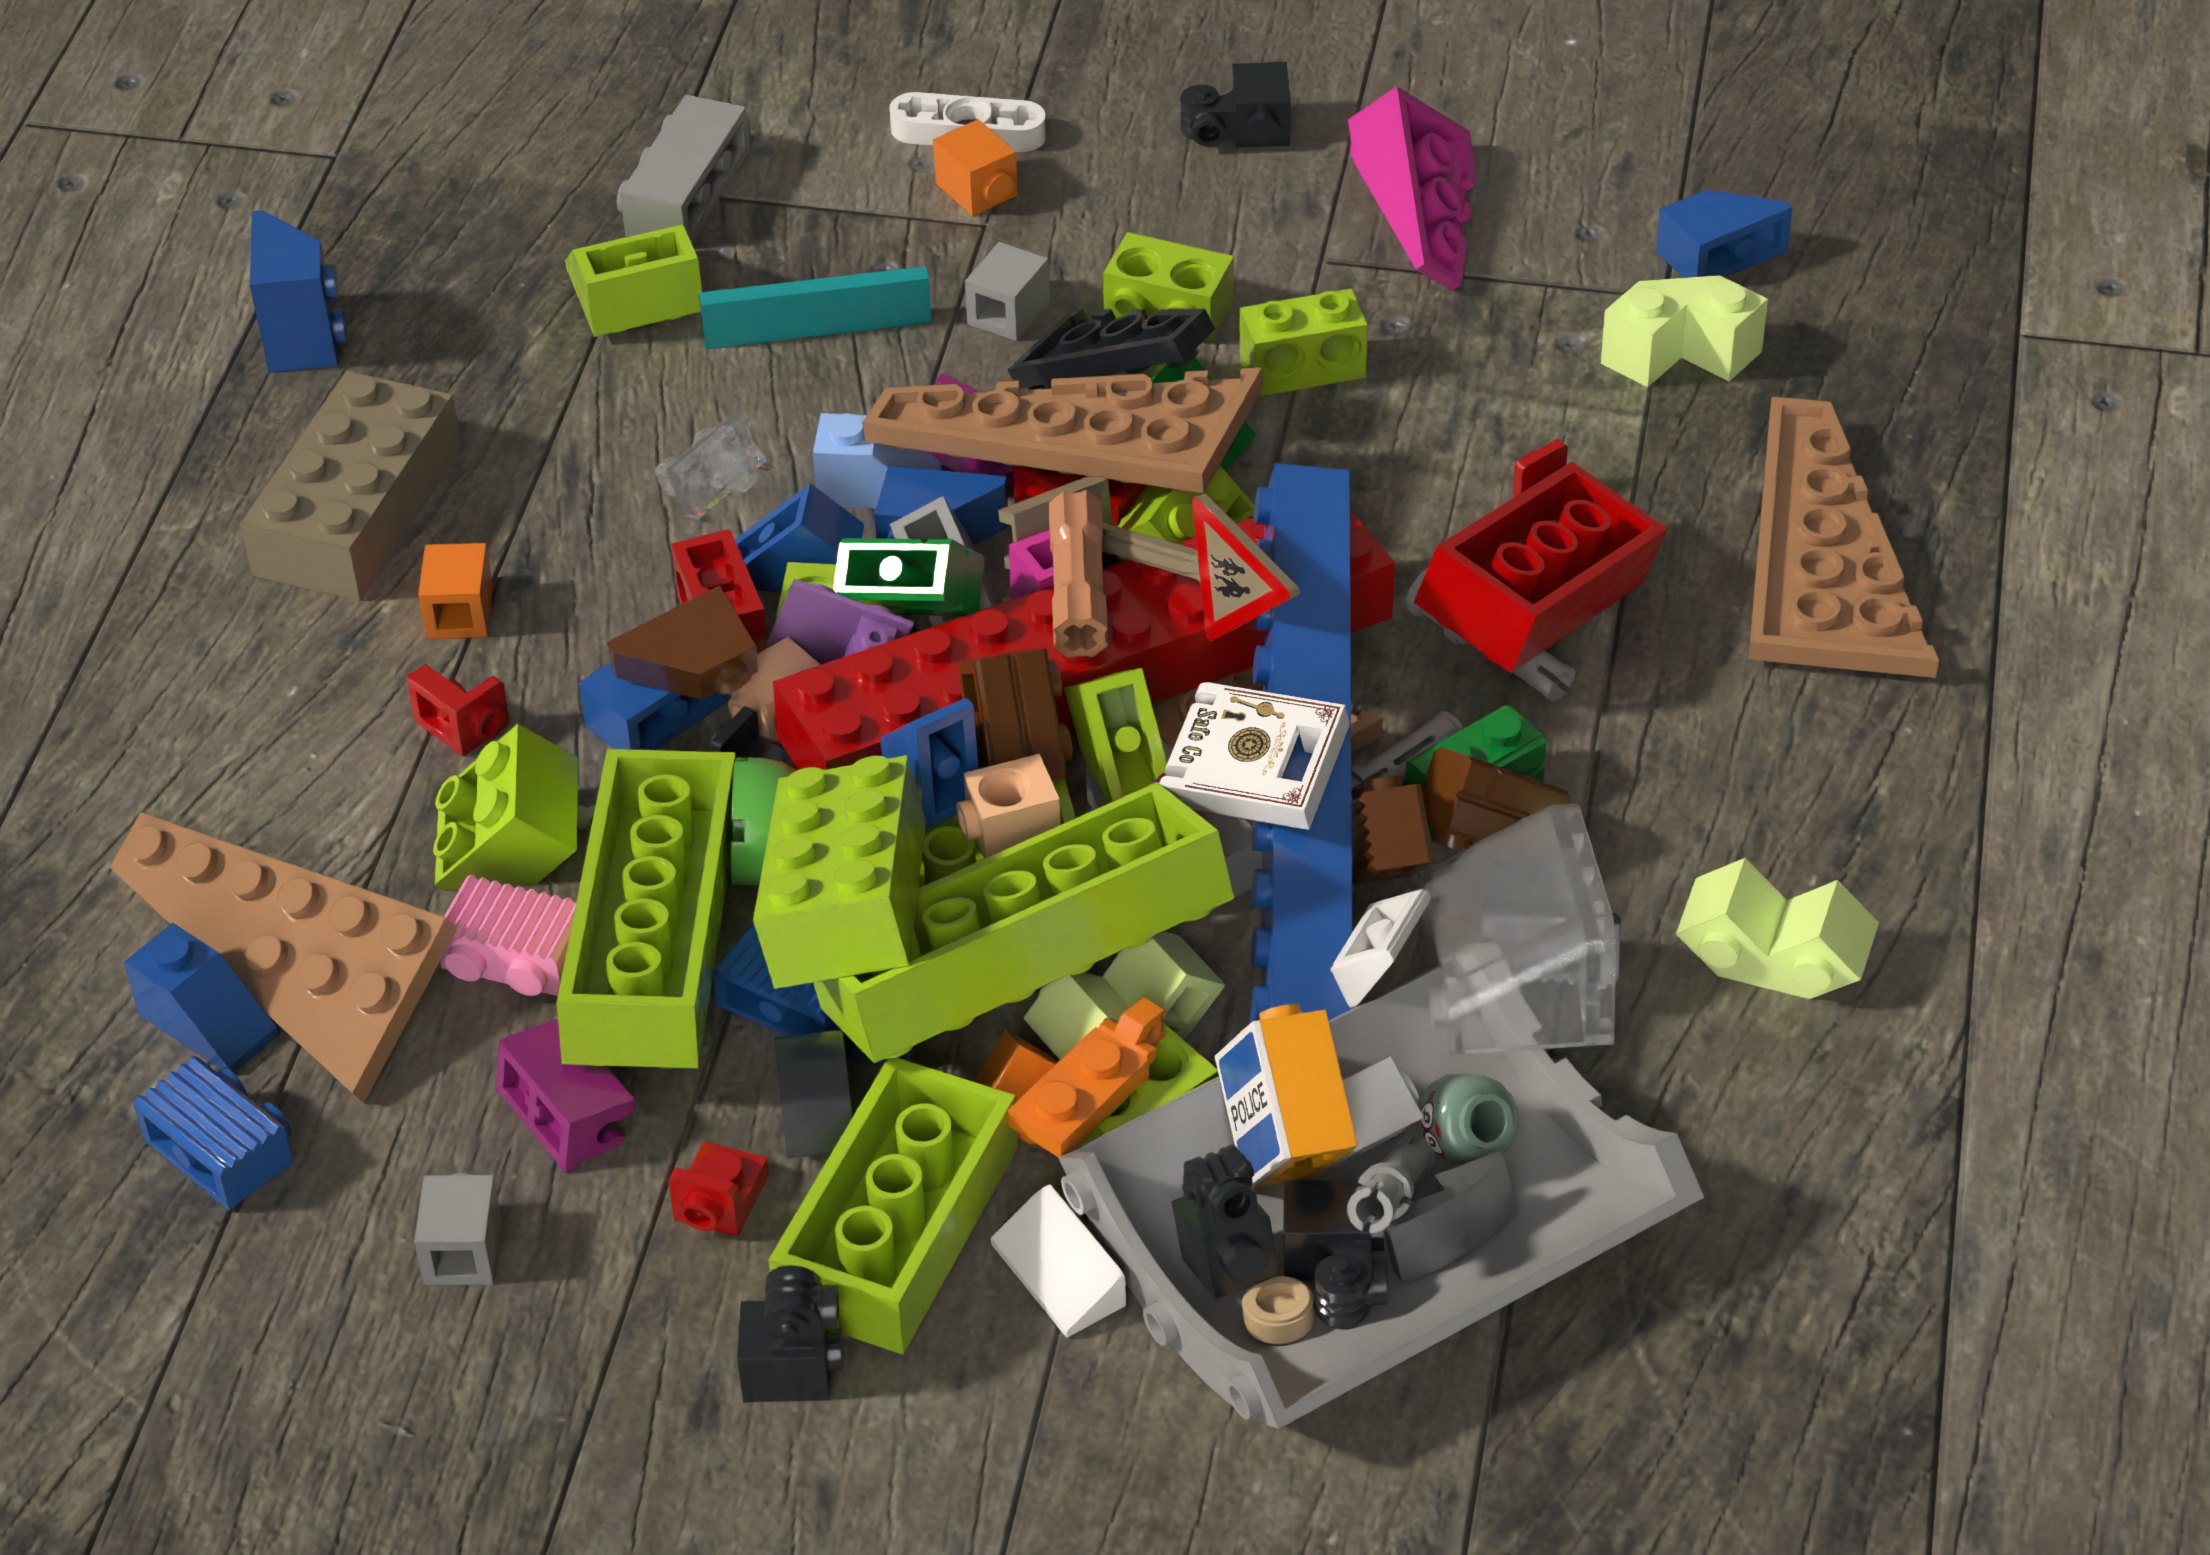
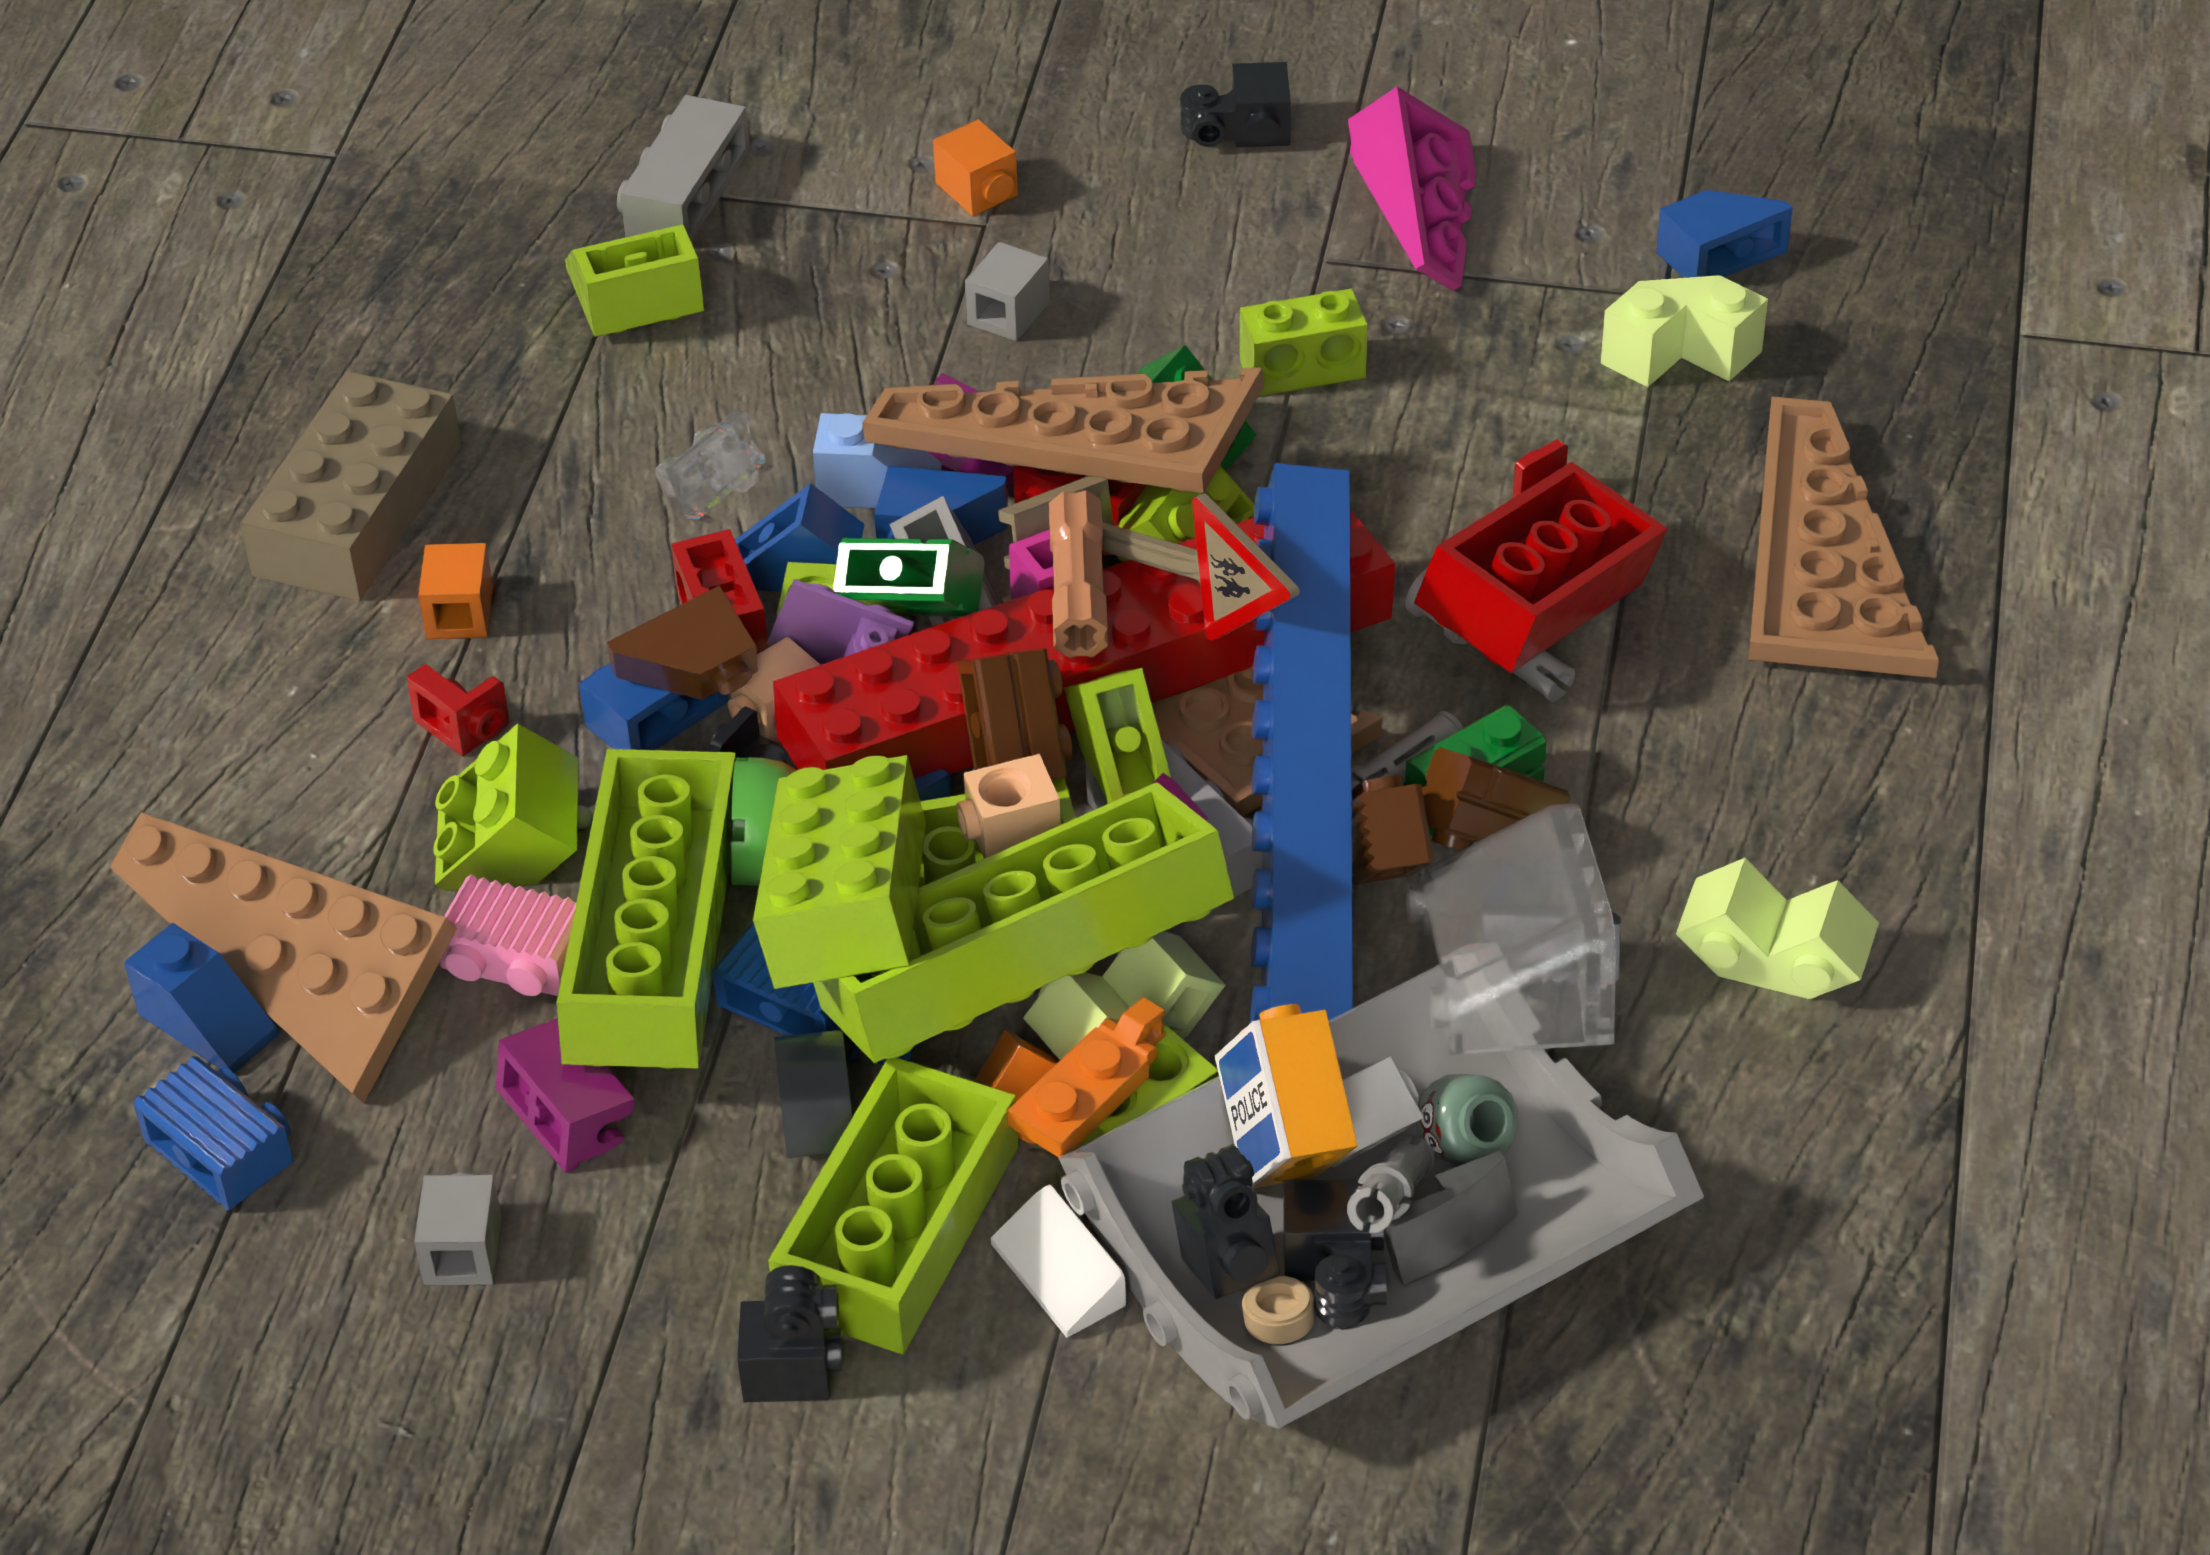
(294, 297): blue slope -> none
(718, 1188): red bracket -> none
(815, 307): teal tile -> none
(926, 116): white beam -> none
(939, 754): blue slope -> none
(1112, 344): black wing -> none
(1168, 275): lime brick -> none
(1238, 749): white container -> none
(1377, 943): white slope -> none

